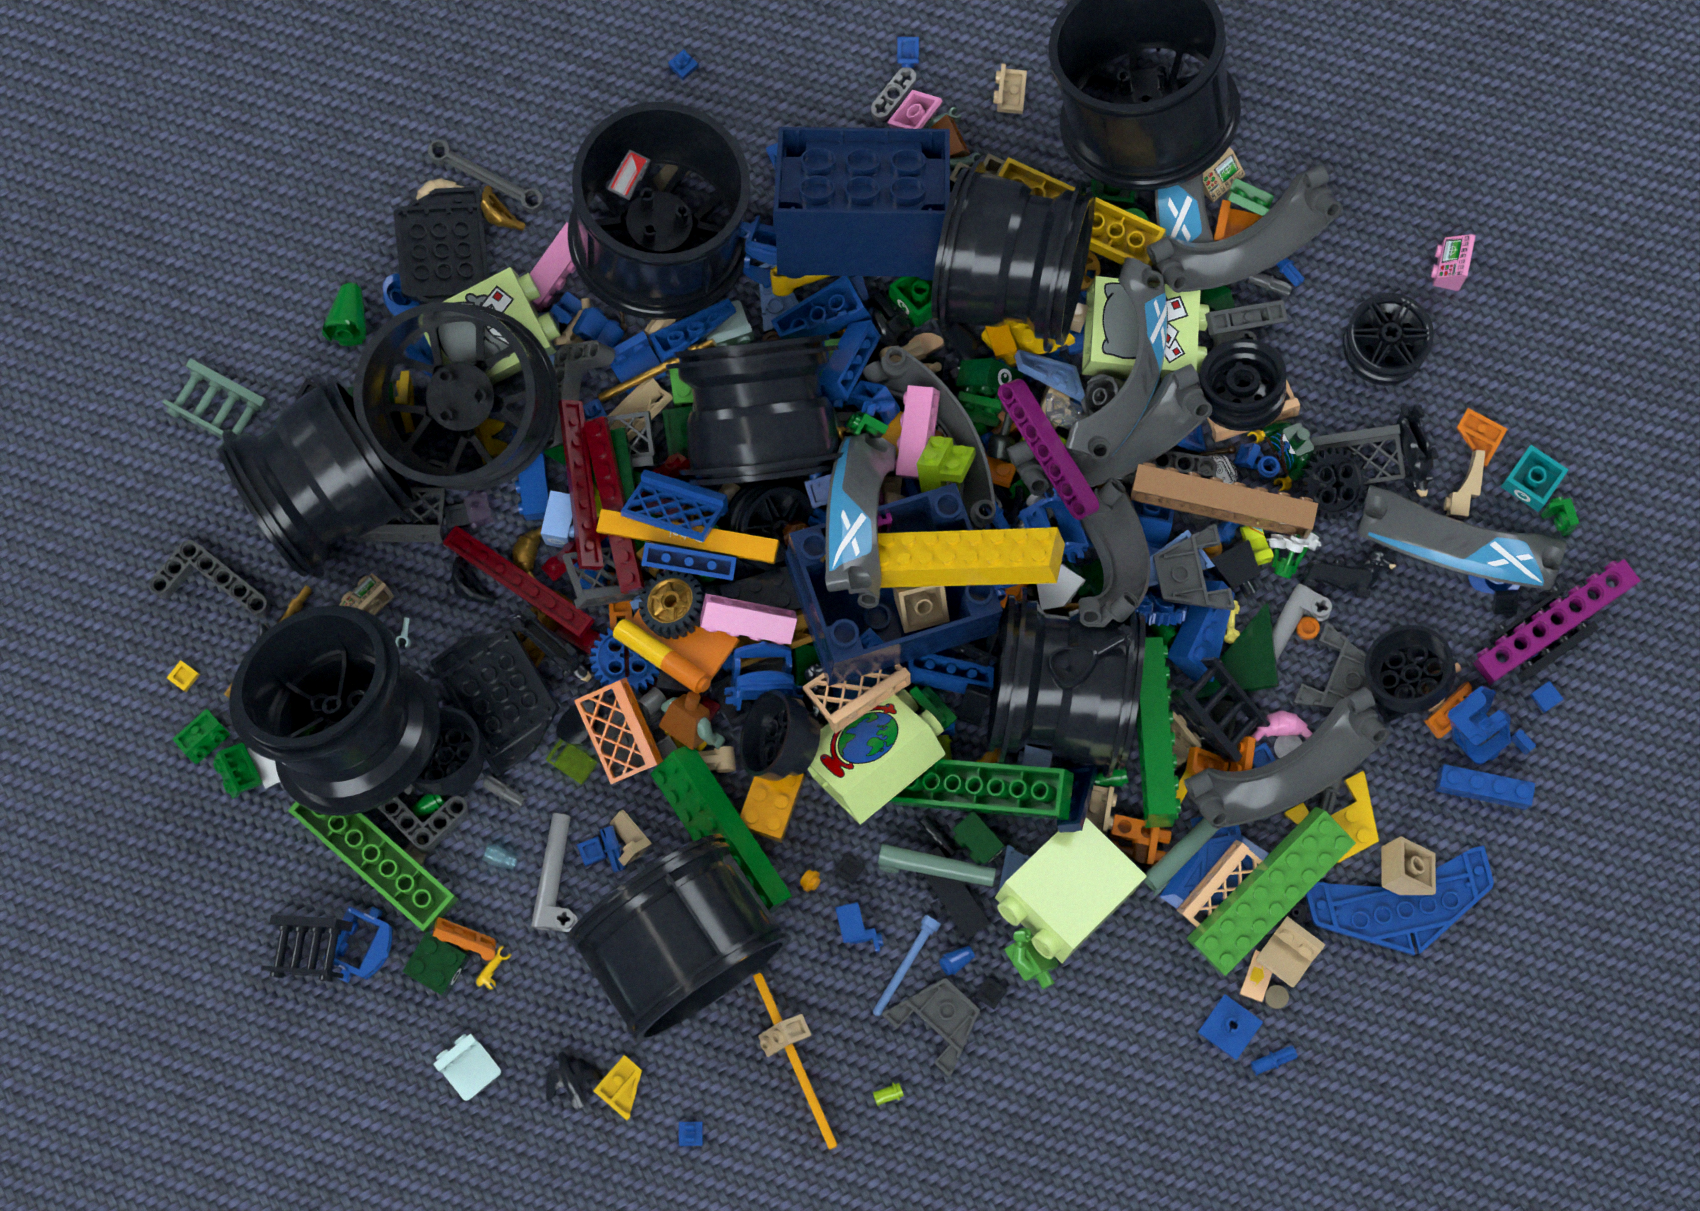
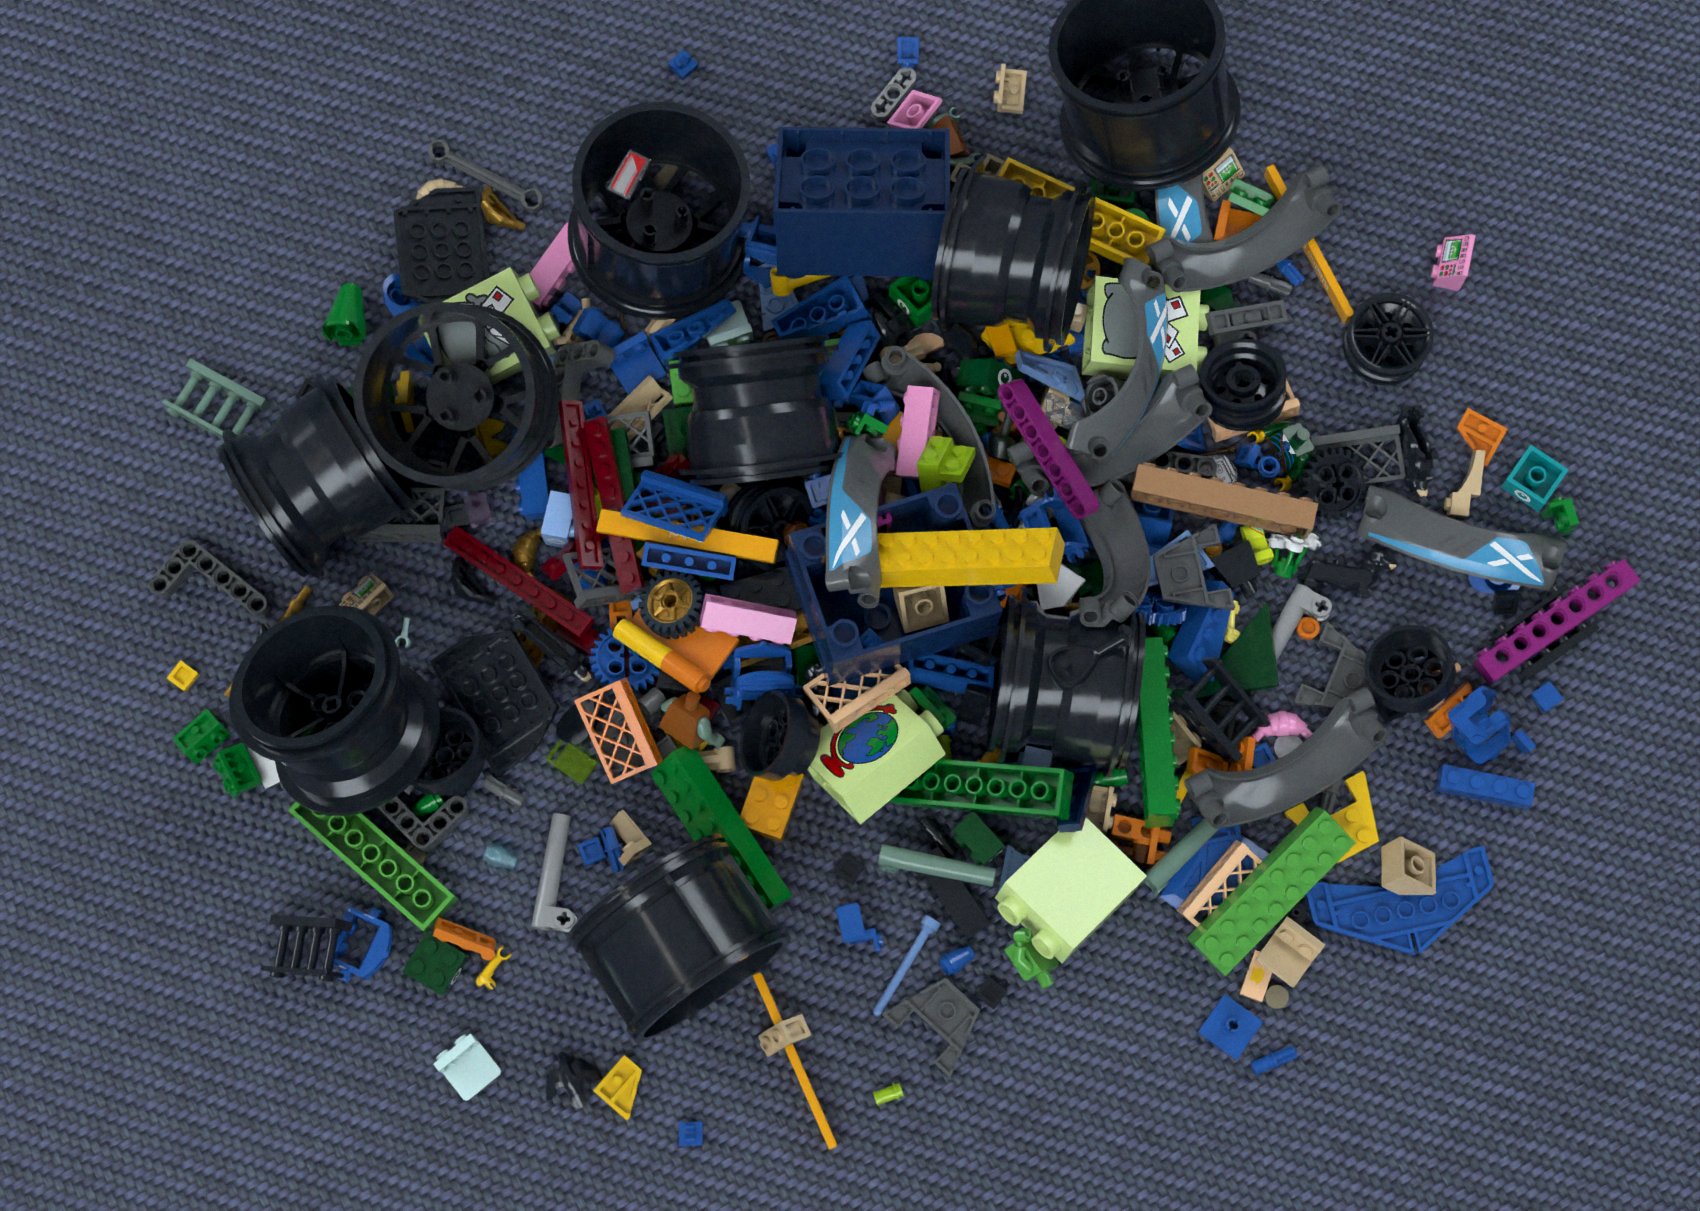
(648, 374): pearl gold bar -> none
(810, 880): light orange plate -> none
(1314, 255): none -> light orange tile

